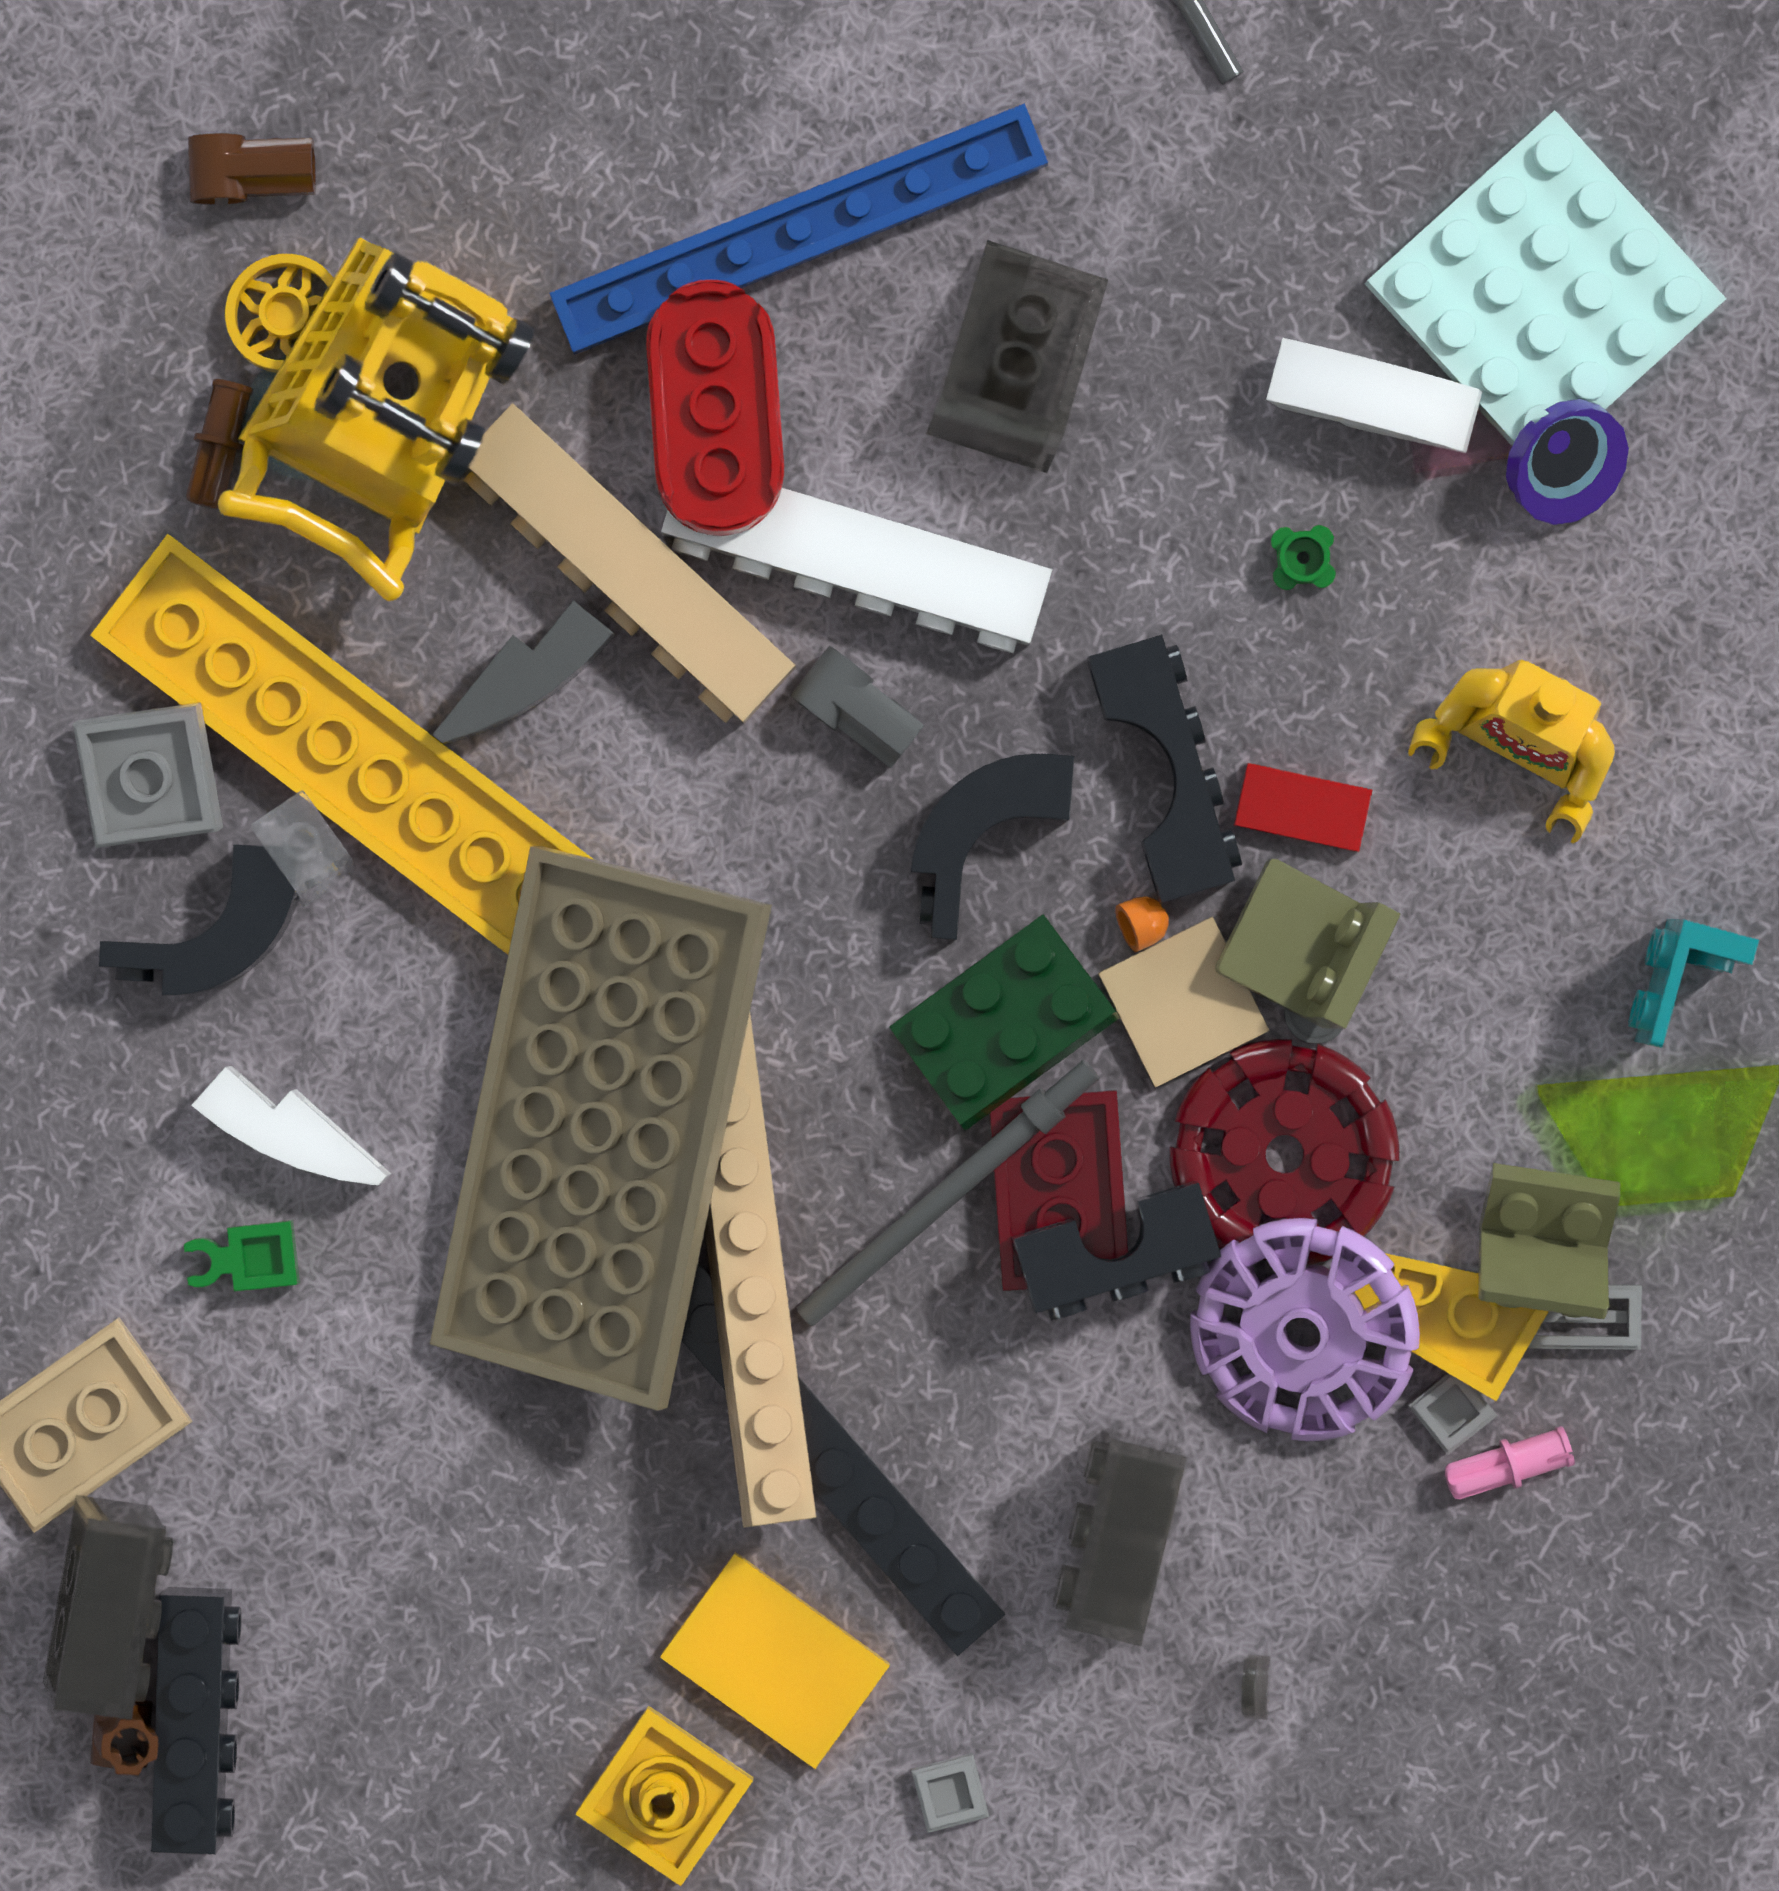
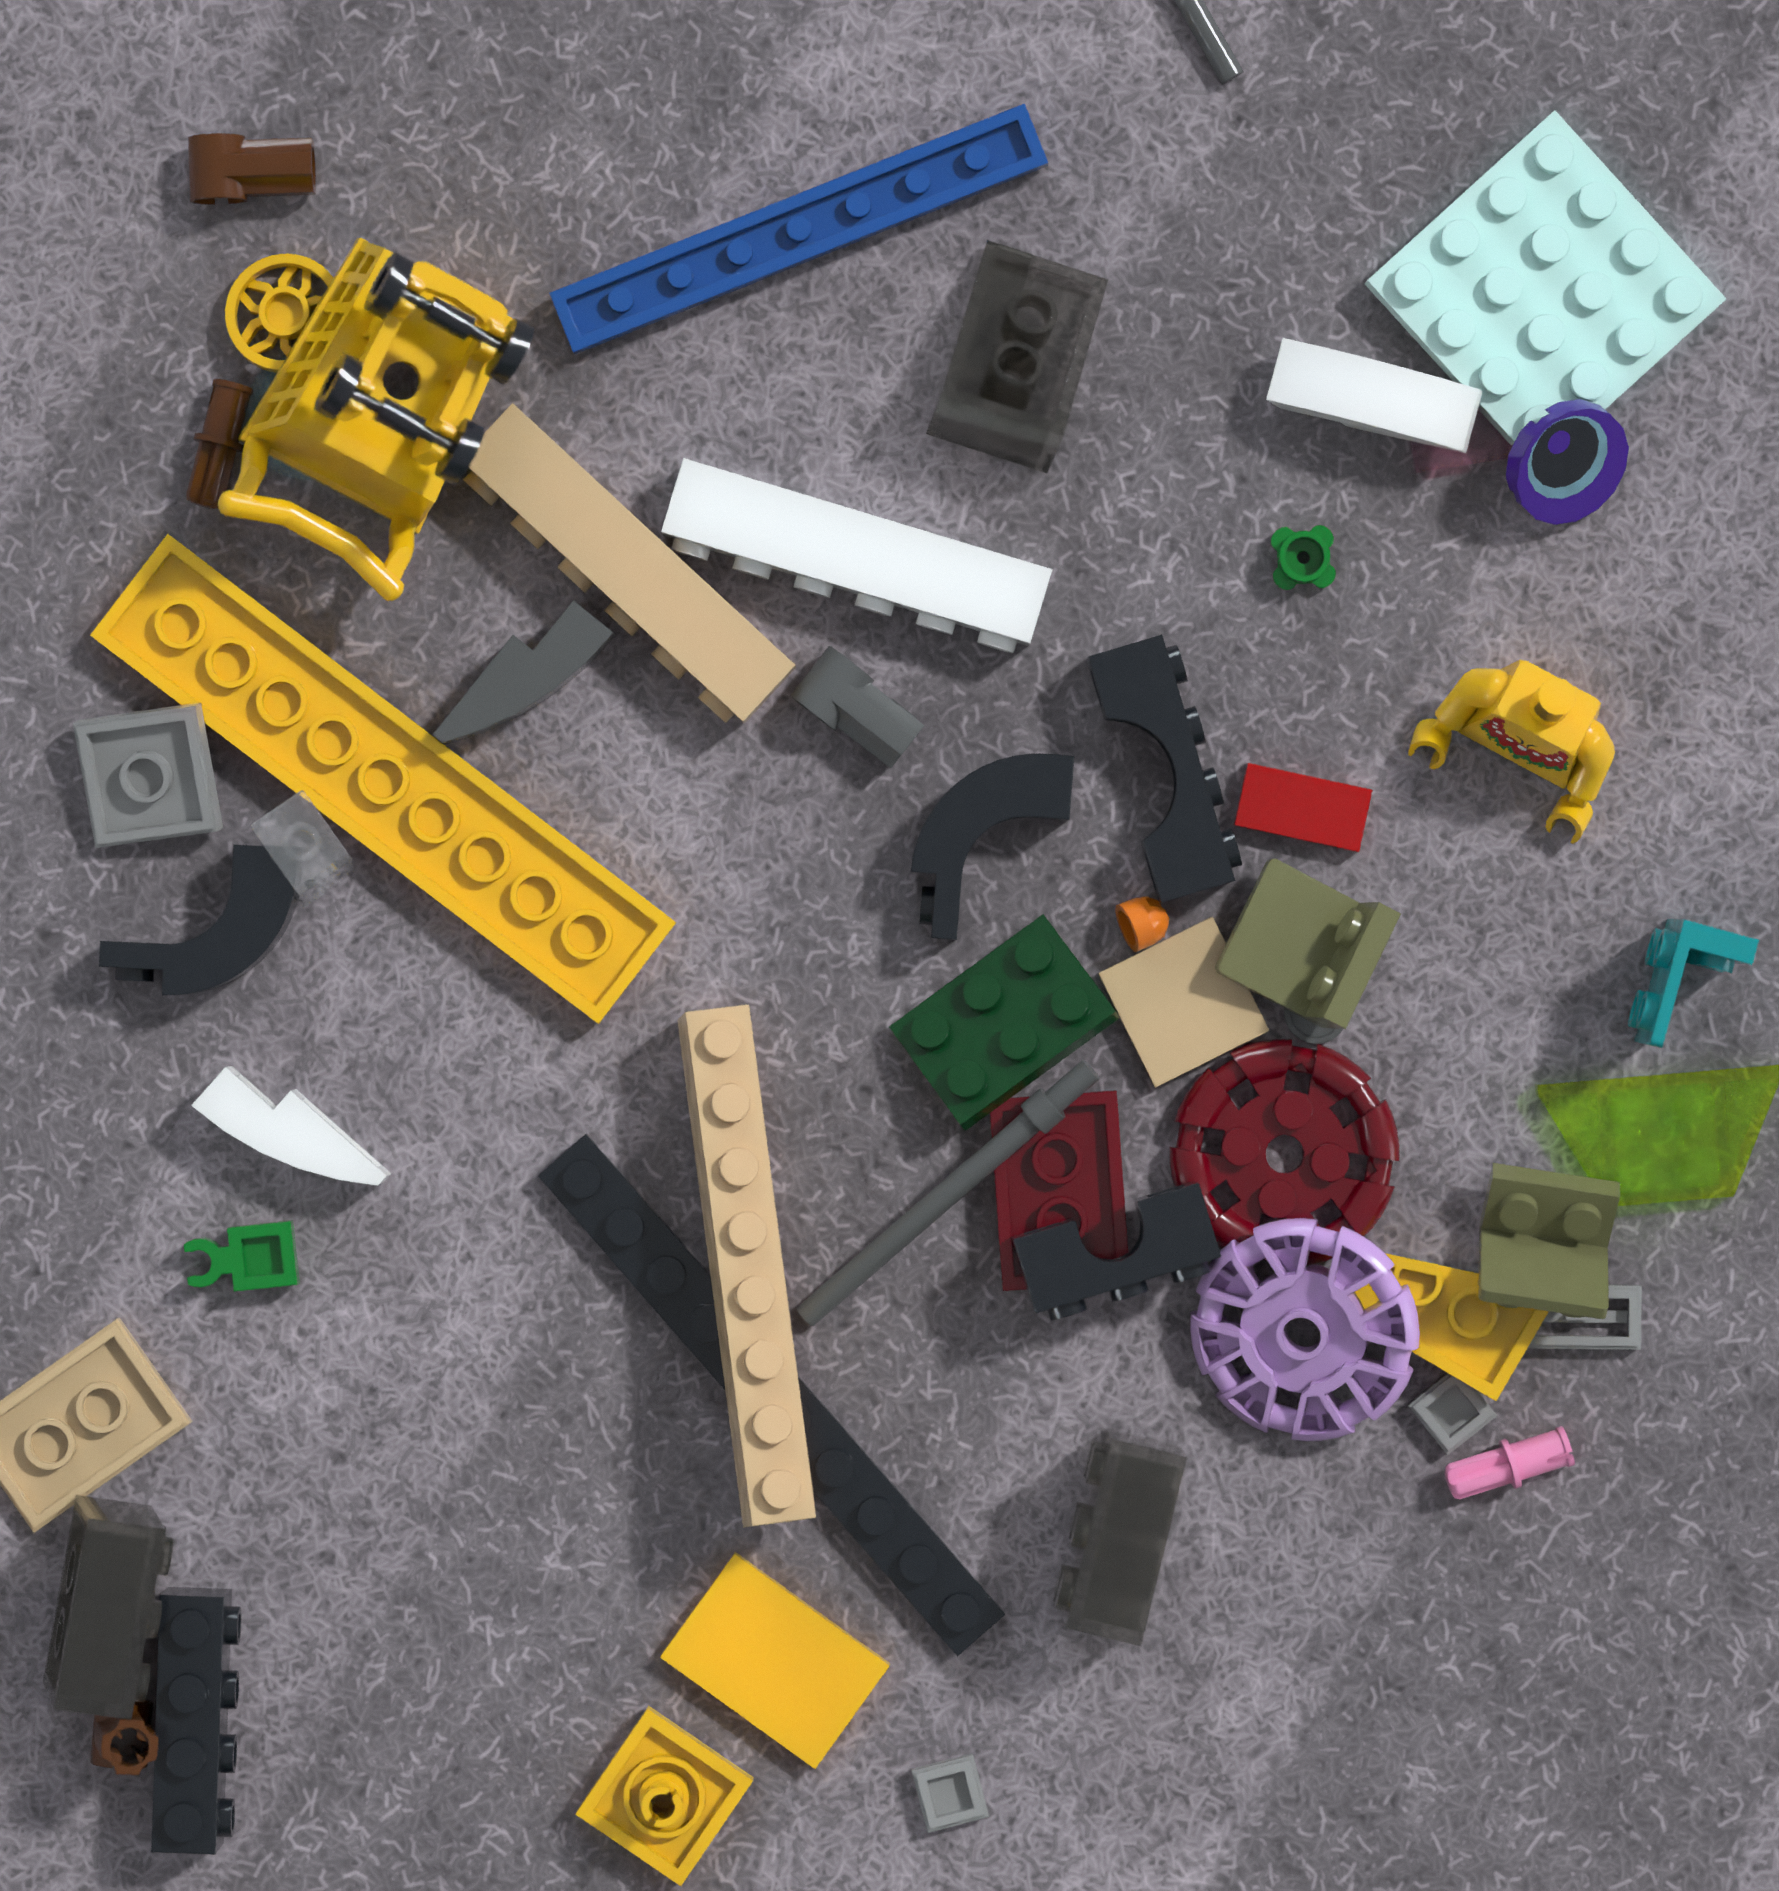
(600, 1126): dark tan plate -> none
(715, 408): red tile -> none
(1256, 1687): clear smoke tile -> none

